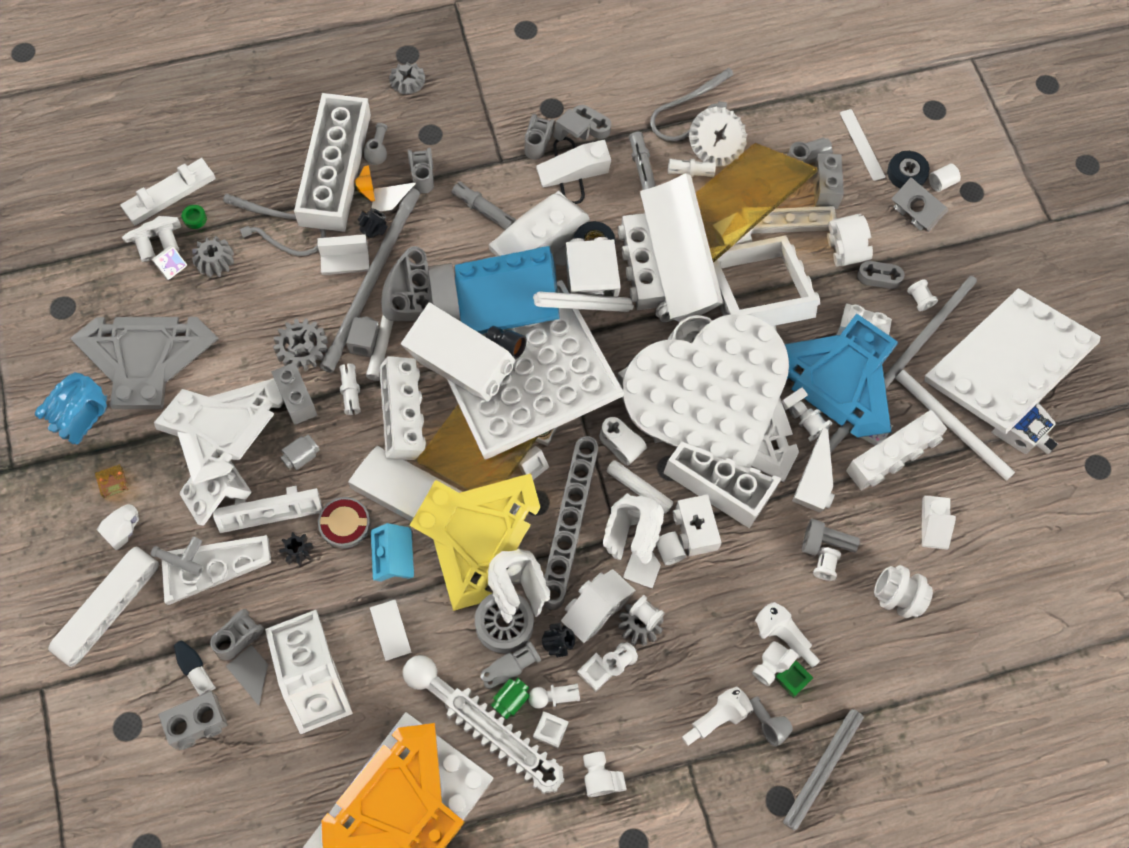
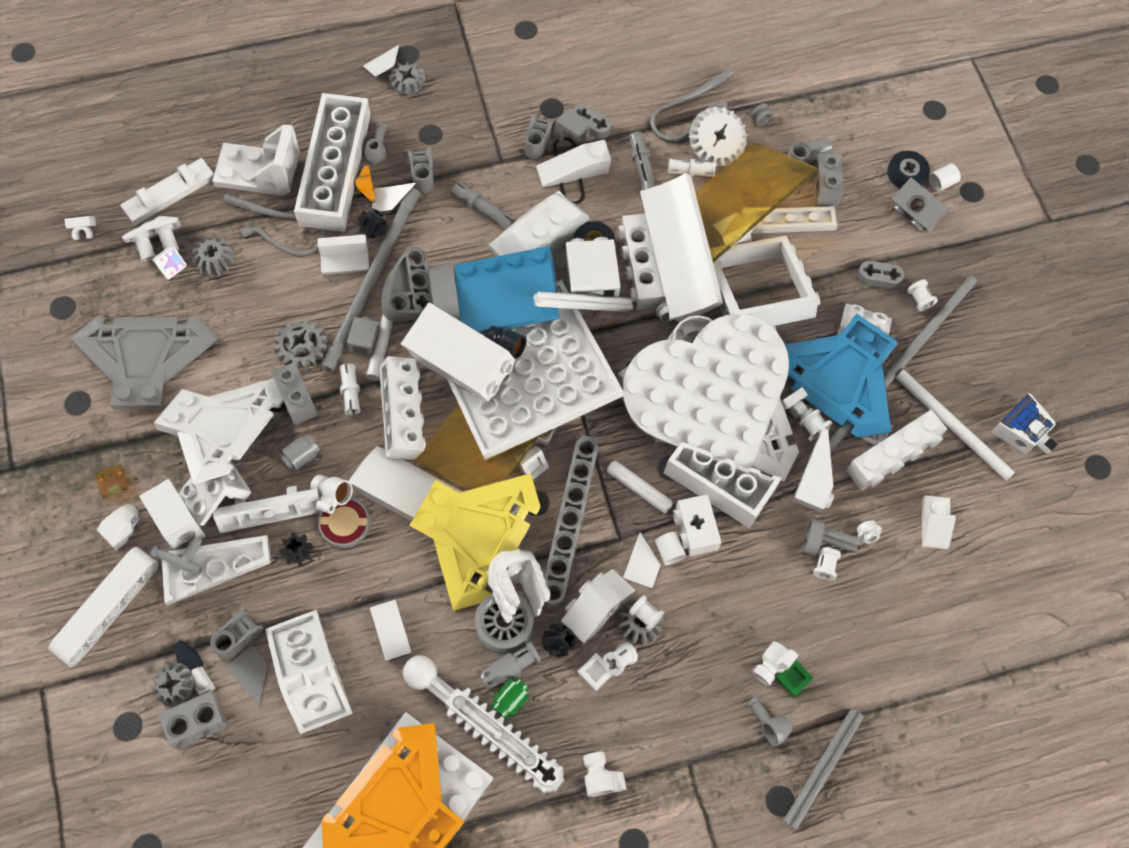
(73, 407): dark azure piece -> none
(80, 223): none -> white tile
(171, 515): none -> white piece
(181, 691): none -> light grey gear
(194, 216): green tile -> none
(260, 169): none -> white bracket
(333, 492): none -> white piece
(383, 62): none -> white sticker
(392, 552): medium azure panel -> none
(540, 697): white pin -> none
(550, 729): white tile -> none
(623, 443): white piece -> none
(632, 511): white piece -> none
(731, 706): white animal -> none
(762, 114): none -> light grey bush
(777, 621): white animal -> none
(850, 240): white brick -> none
(862, 145): white sticker -> none
(868, 532): none -> white plate
(898, 589): white piece -> none
(1012, 360): white plate -> none

